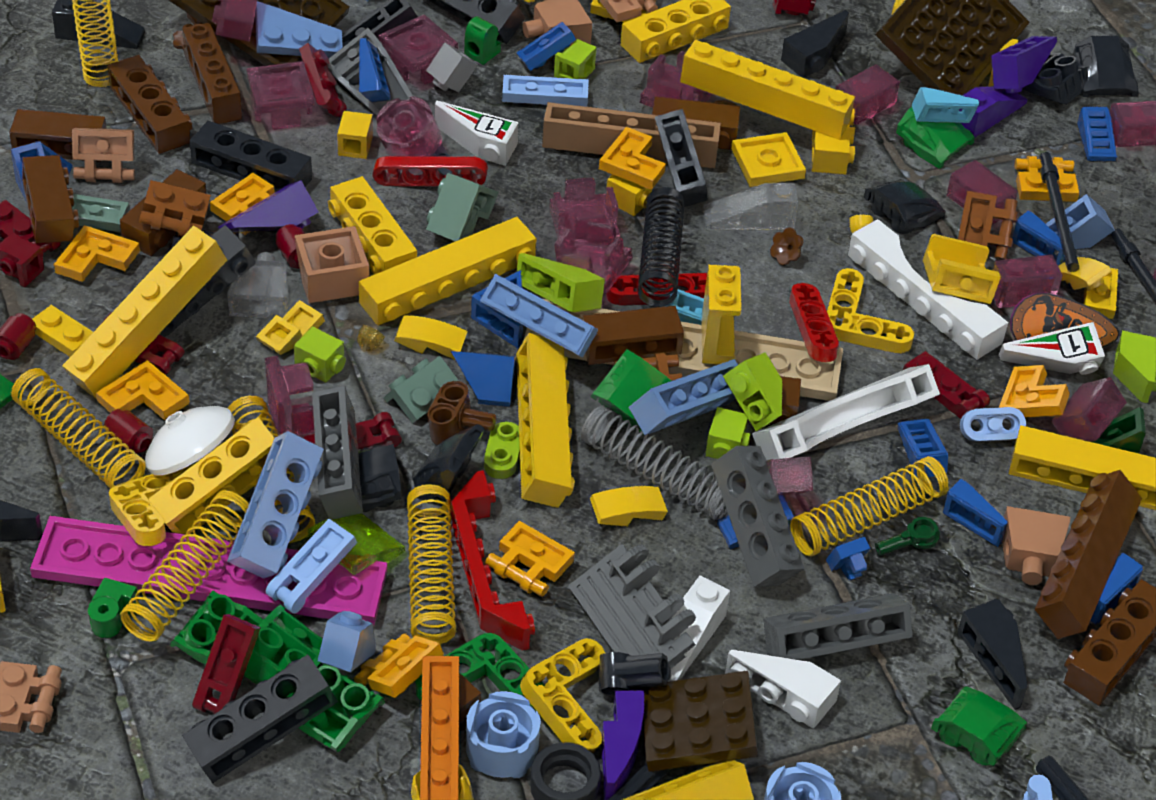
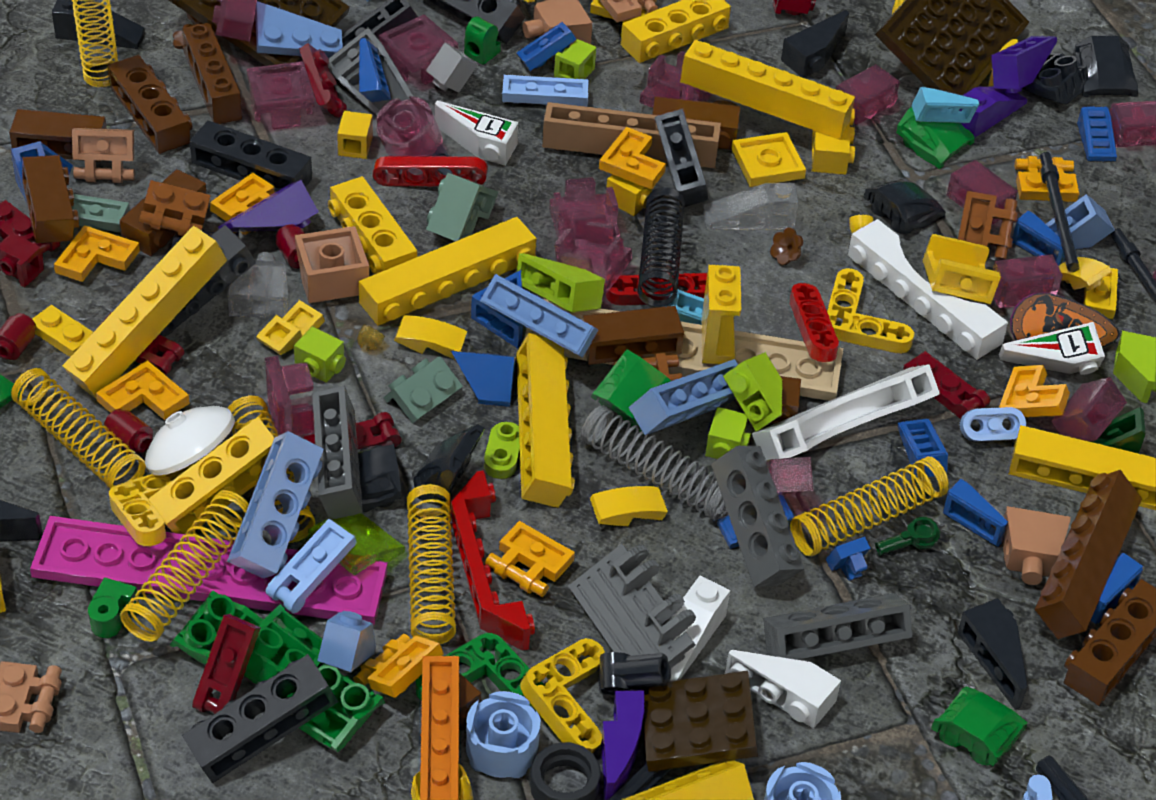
(452, 413): reddish brown beam -> none

